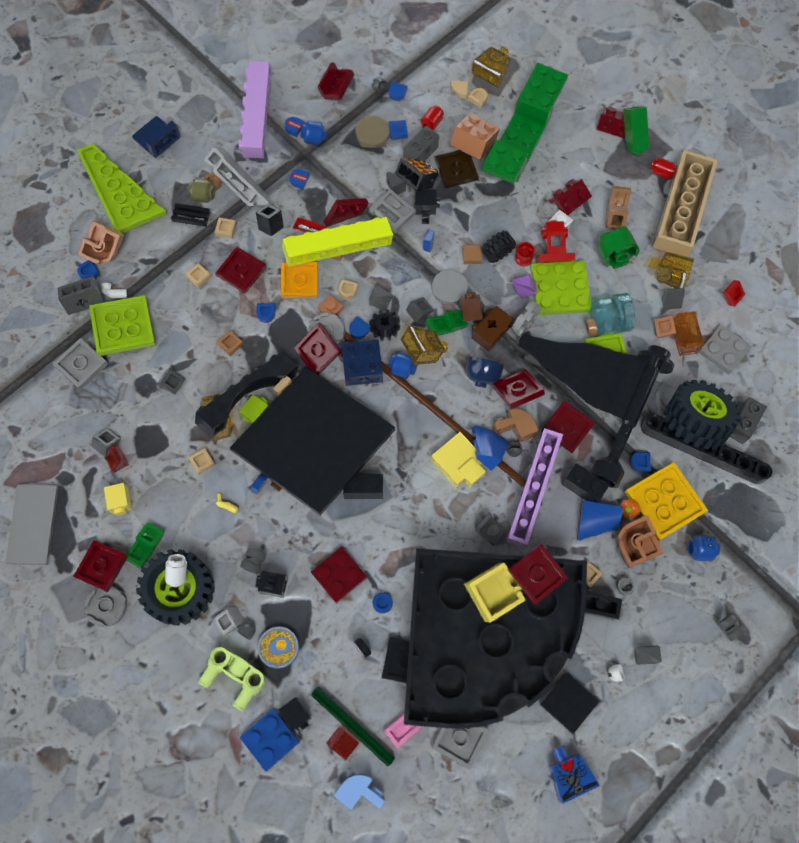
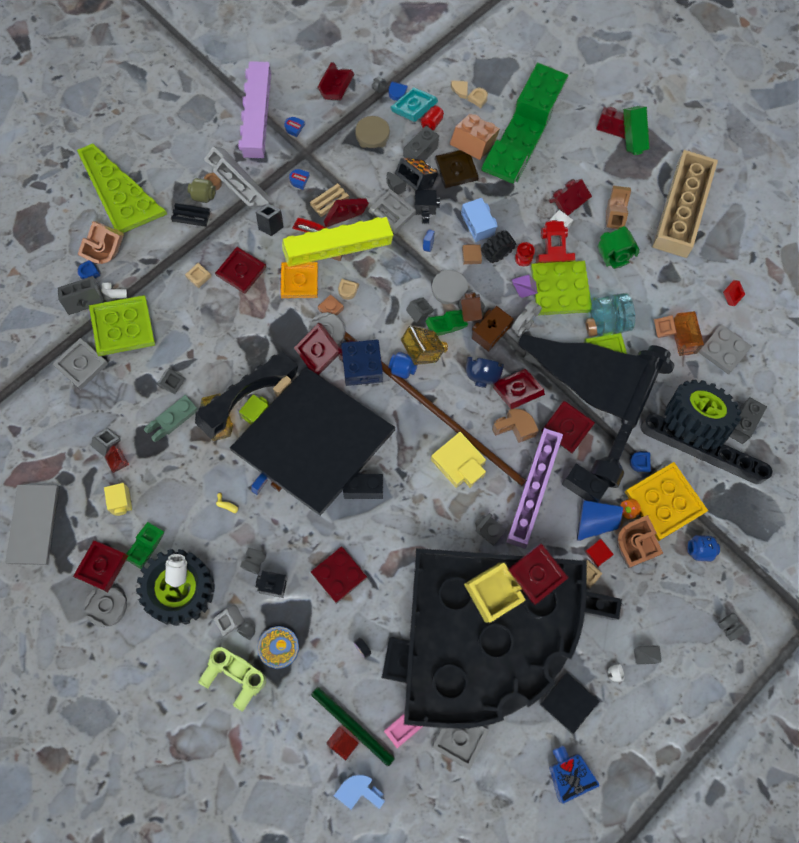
(156, 136): dark blue bracket -> none
(171, 418): none -> sand green hinge
(201, 461): tan tile -> none
(225, 228): tan tile -> none
(229, 343): medium nougat tile -> none
(265, 312): blue tile -> none
(269, 740): blue plate -> none
(295, 715): black brick -> none
(313, 132): blue head -> none
(326, 198): none -> tan tile
(358, 328): blue tile -> none
(380, 298): dark grey slope -> none
(382, 603): blue tile -> none
(384, 331): black gear -> none
(398, 130): blue plate -> none
(414, 104): none -> teal tile
(478, 219): none -> light blue brick
(489, 447): blue slope -> none
(492, 65): clear yellow torso -> none
(514, 452): dark grey hinge -> none
(599, 553): none -> red tile
(623, 583): light grey hinge -> none
(663, 168): red brick -> none
(672, 269): clear yellow torso -> none
(673, 298): dark grey slope -> none

